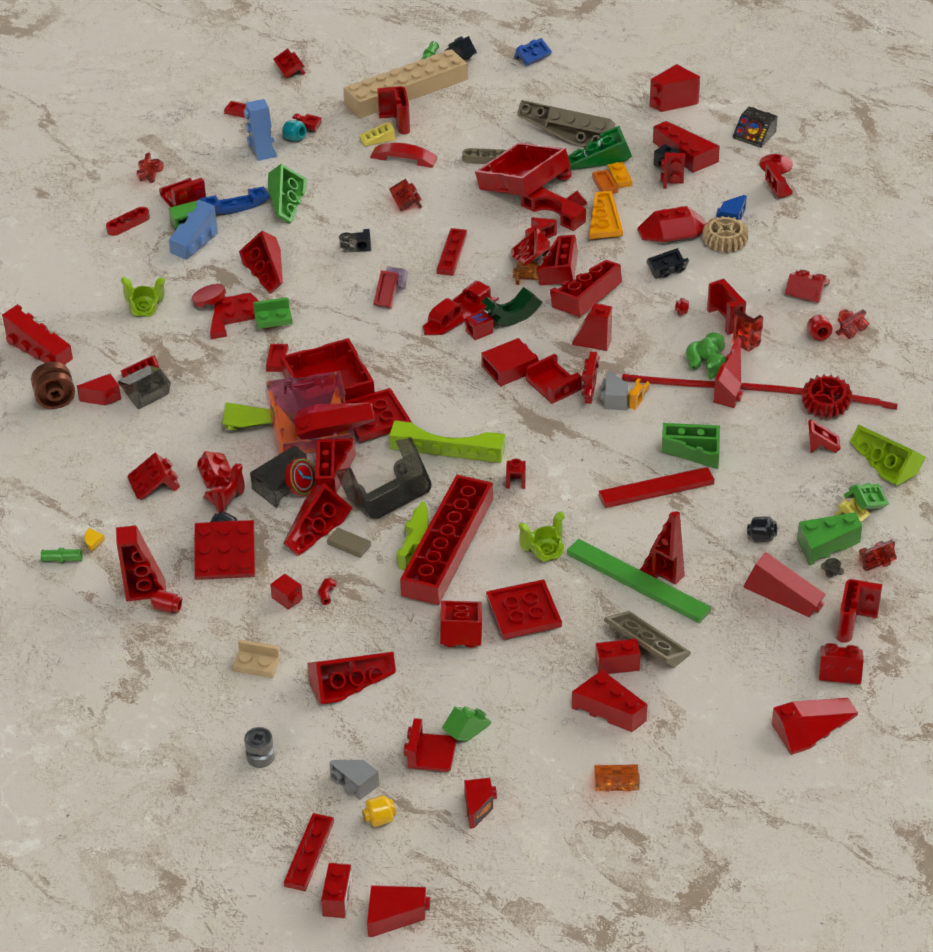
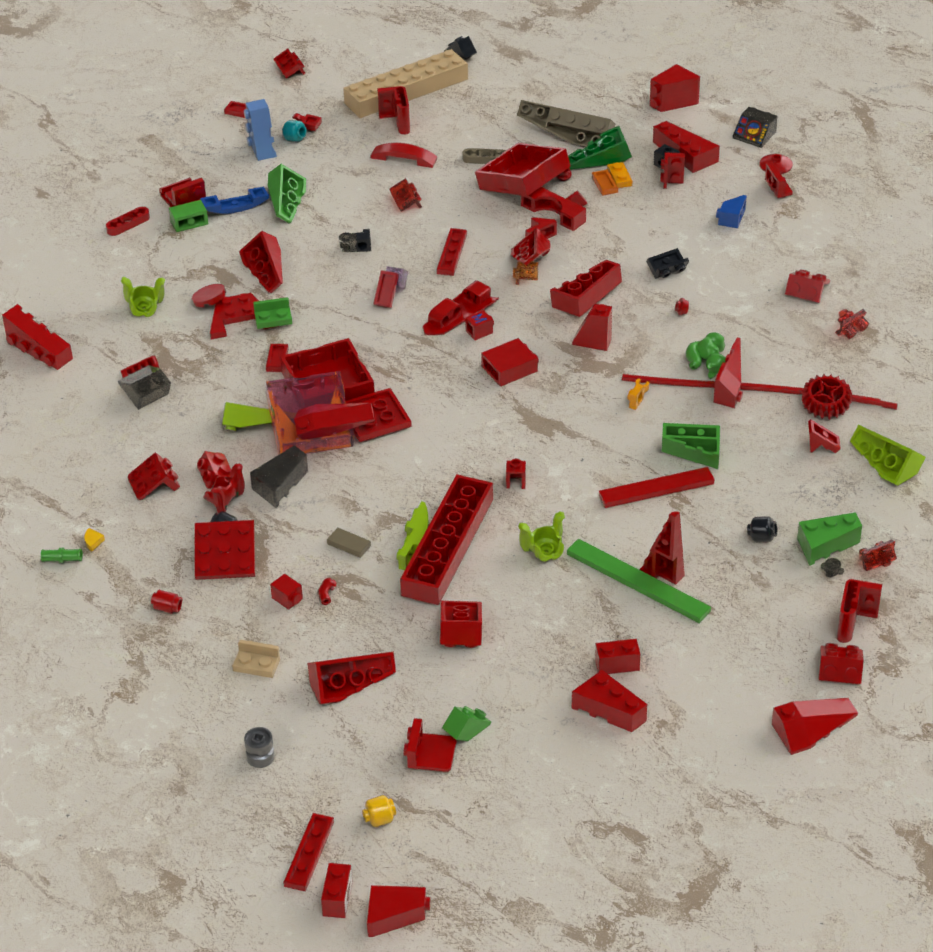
(52, 385): copper wheel -> none
(99, 390): red slope -> none
(138, 567): red wedge -> none
(149, 168): clear red hips -> none
(195, 232): medium blue wedge -> none
(300, 476): tile -> none
(316, 518): red wedge -> none
(331, 456): red wedge -> none
(355, 776): light grey slope -> none
(378, 135): light yellow slope -> none
(410, 483): clear smoke windscreen -> none
(431, 50): bright green pin -> none
(479, 799): red slope -> none
(480, 447): lime arch -> none
(515, 310): dark green arch -> none
(523, 609): red plate -> none
(533, 51): blue bracket -> none
(552, 380): red panel -> none
(560, 262): red wedge -> none
(589, 376): red plate -> none
(605, 217): light orange wing -> none
(615, 392): light grey slope -> none
(616, 777): clear orange bracket -> none
(648, 637): dark tan slope -> none
(671, 225): red wedge -> none
(725, 234): tan gear -> none
(726, 300): red panel -> none
(747, 329): clear red bracket -> none
(784, 586): red slope -> none
(819, 327): red head -> none
(851, 507): light yellow bracket -> none
(867, 496): bright green bracket -> none

